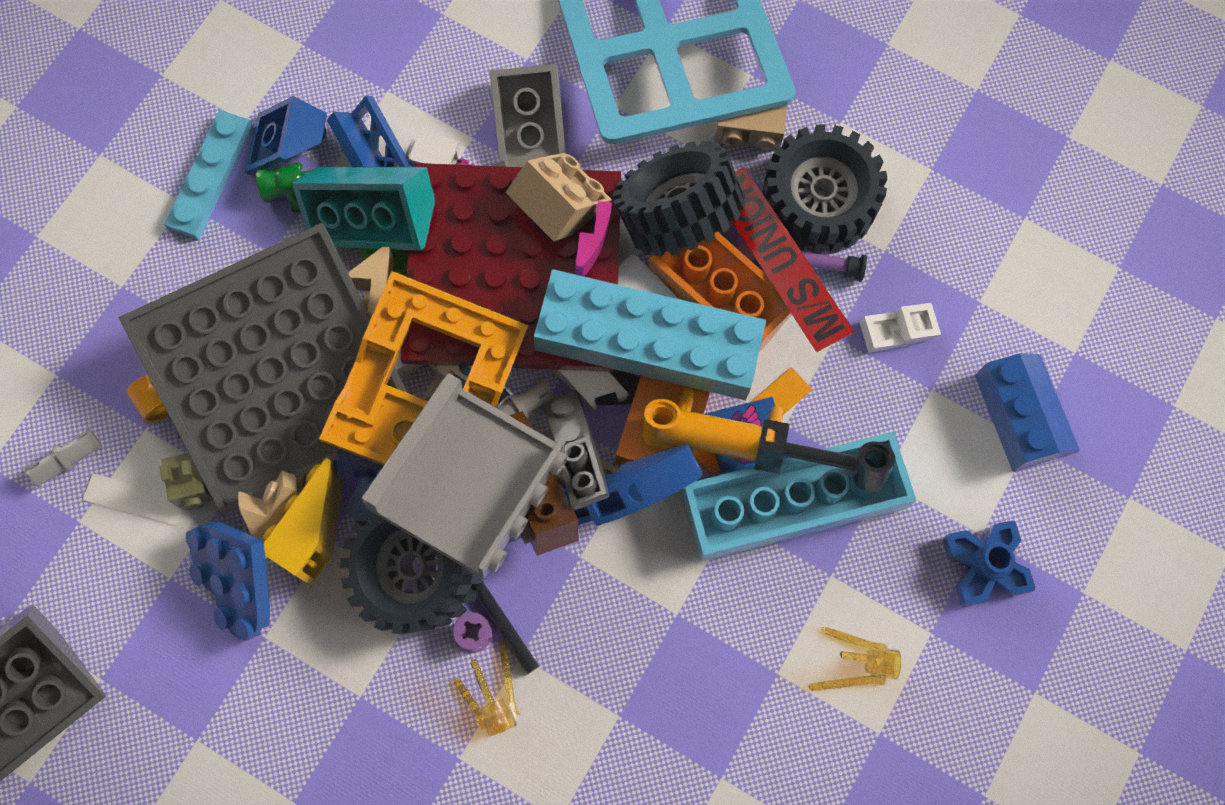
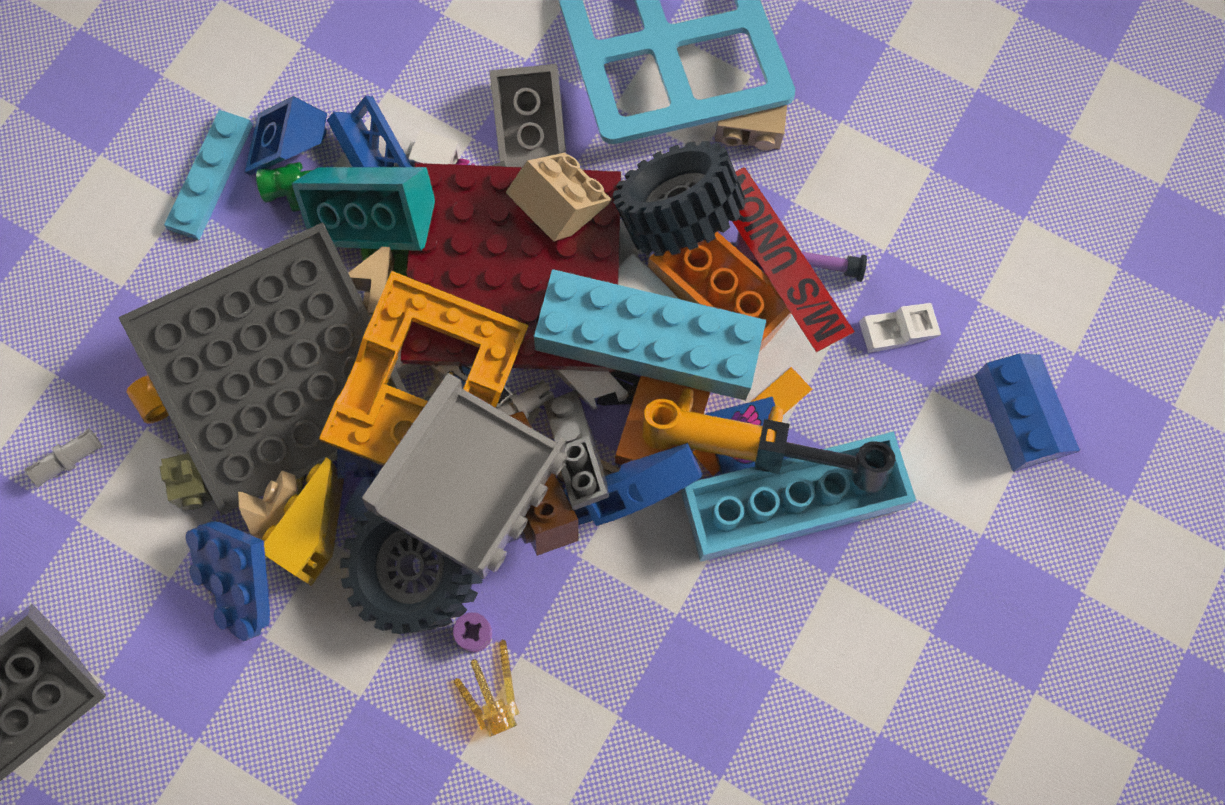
(131, 499): white sticker -> none
(505, 628): black bar -> none
(591, 244): dark pink slope -> none
(852, 197): black wheel -> none
(878, 660): clear yellow plant -> none
(982, 575): blue plant -> none

